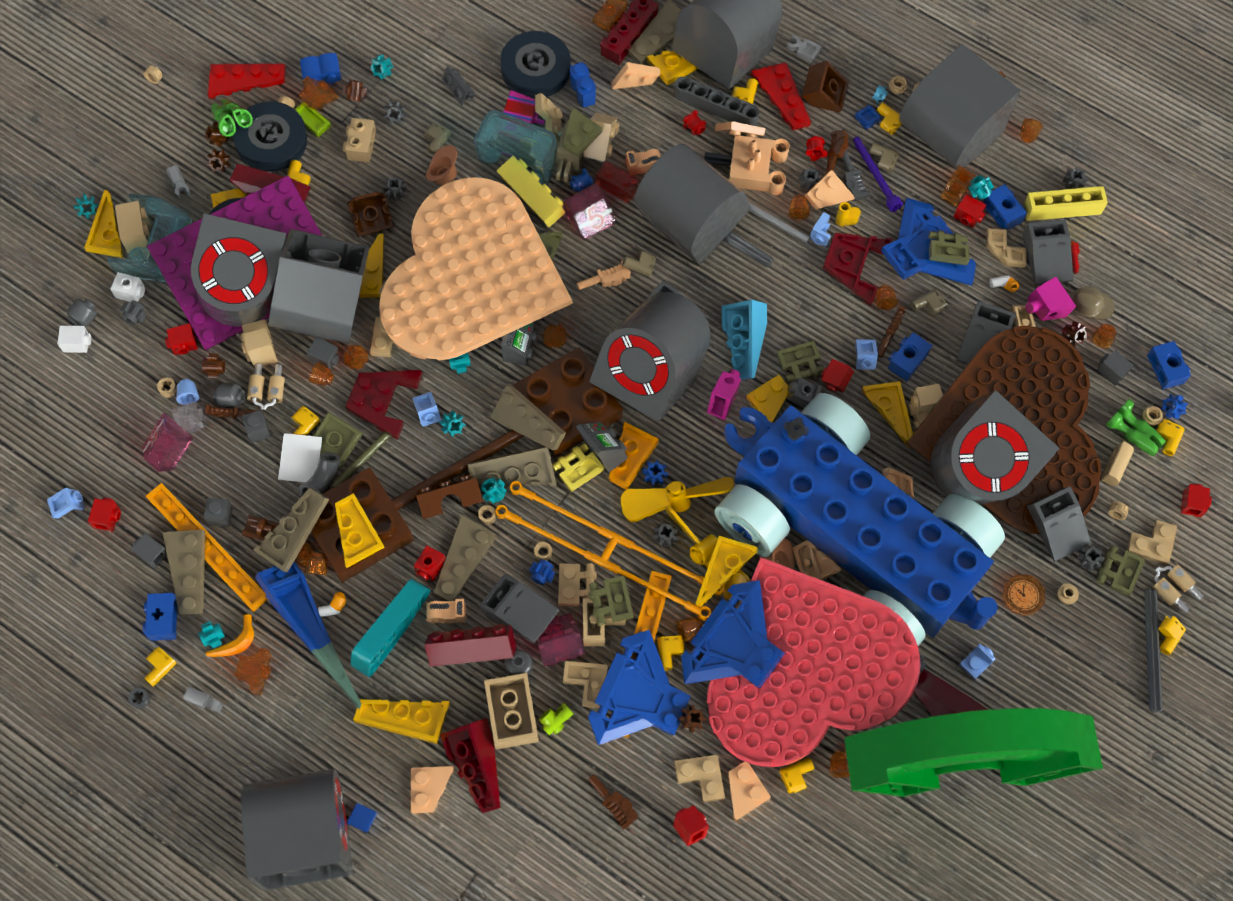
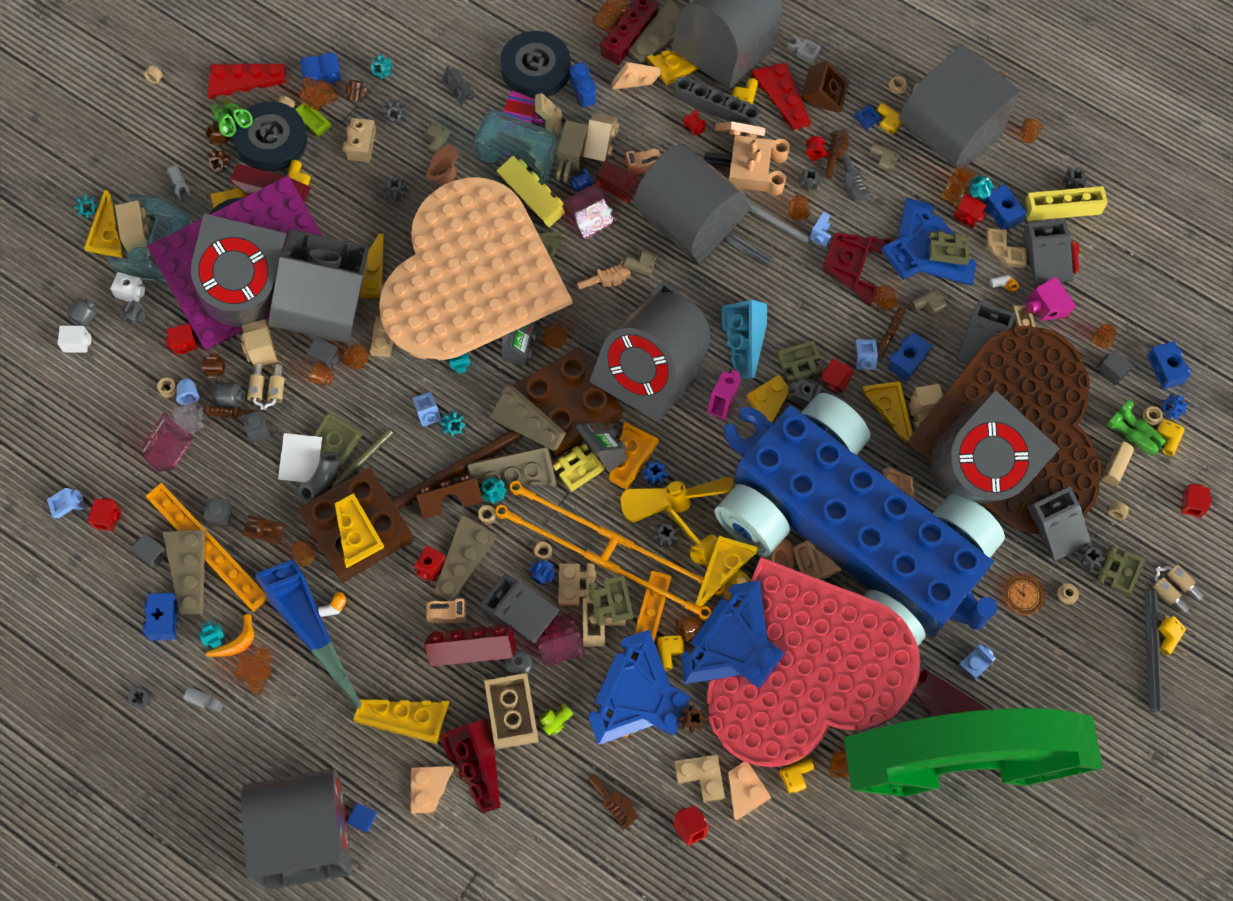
(163, 664): yellow piece -> none
(287, 539): dark tan wing -> none
(306, 420): yellow piece -> none
(316, 564): clear orange hat -> none
(370, 214): reddish brown slope -> none
(374, 393): dark red wing -> none
(388, 628): teal beam -> none
(580, 133): olive wing -> none
(587, 675): tan plate -> none
(796, 434): clear smoke plate -> none
(828, 192): light nougat wing -> none
(847, 215): yellow piece -> none
(880, 94): medium azure plate -> none
(893, 202): dark purple piece -> none
(1074, 333): reddish brown gear -> none
(1092, 303): dark tan piece -> none
(1154, 548): tan plate -> none

